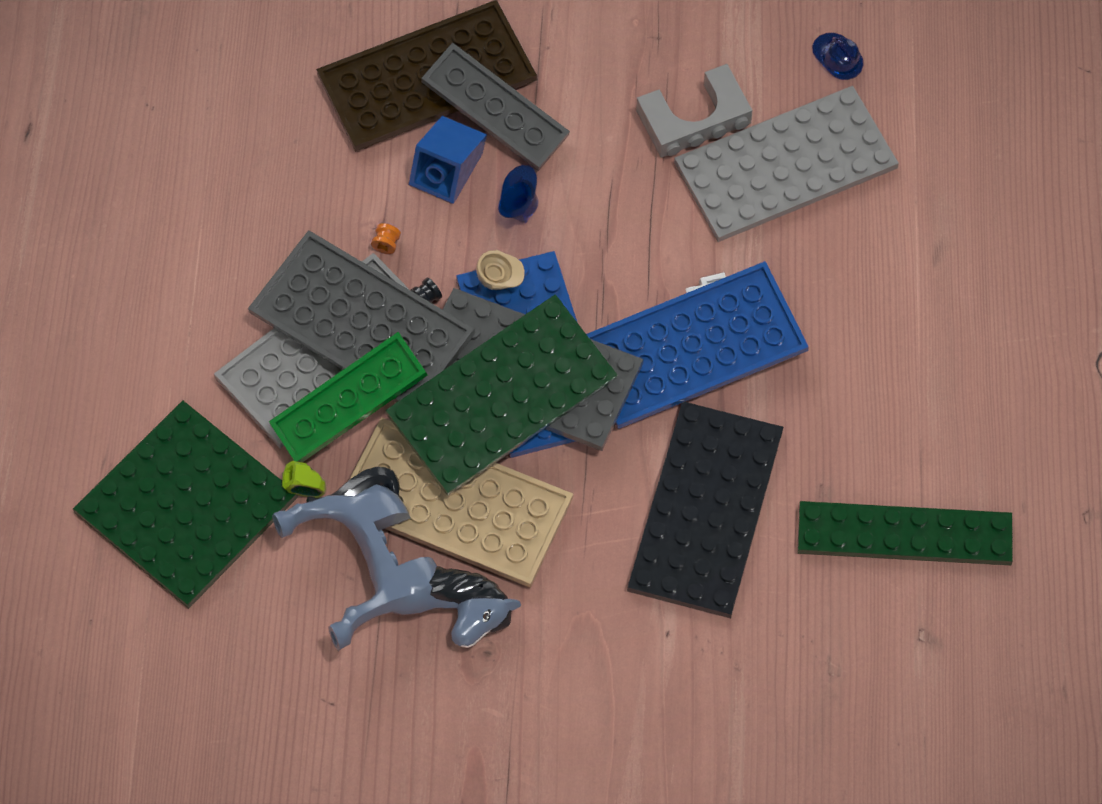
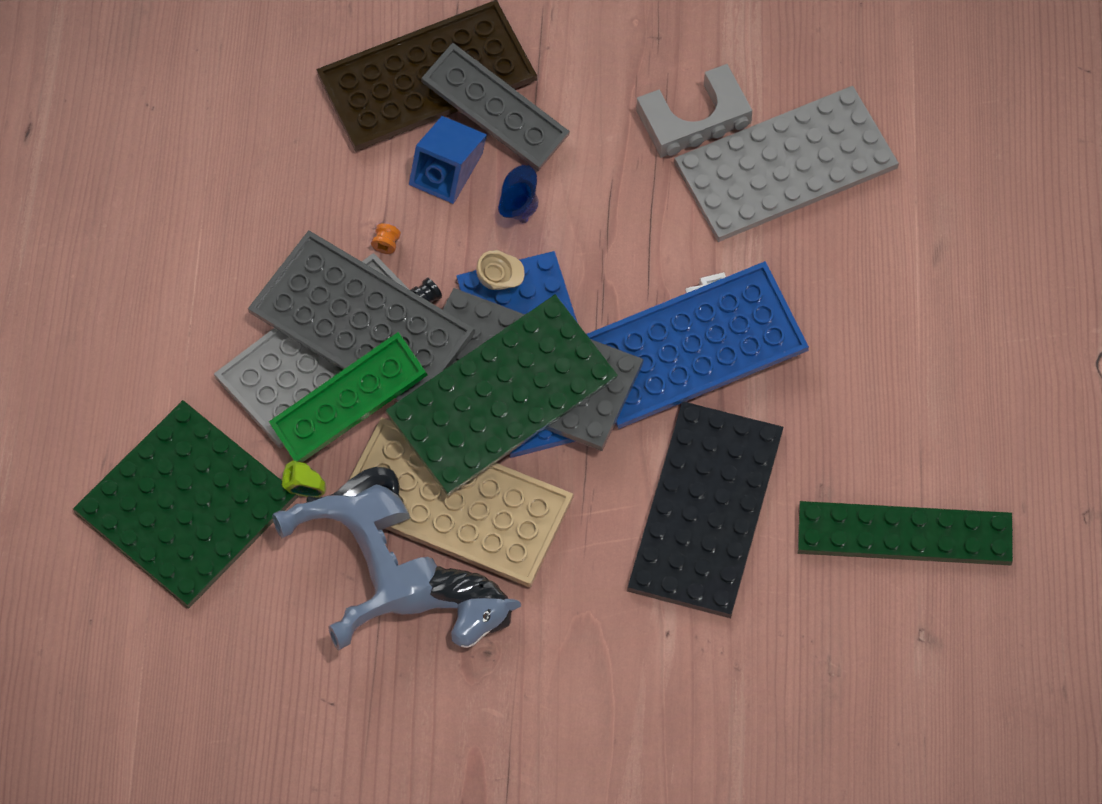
(838, 55): clear blue piece -> none

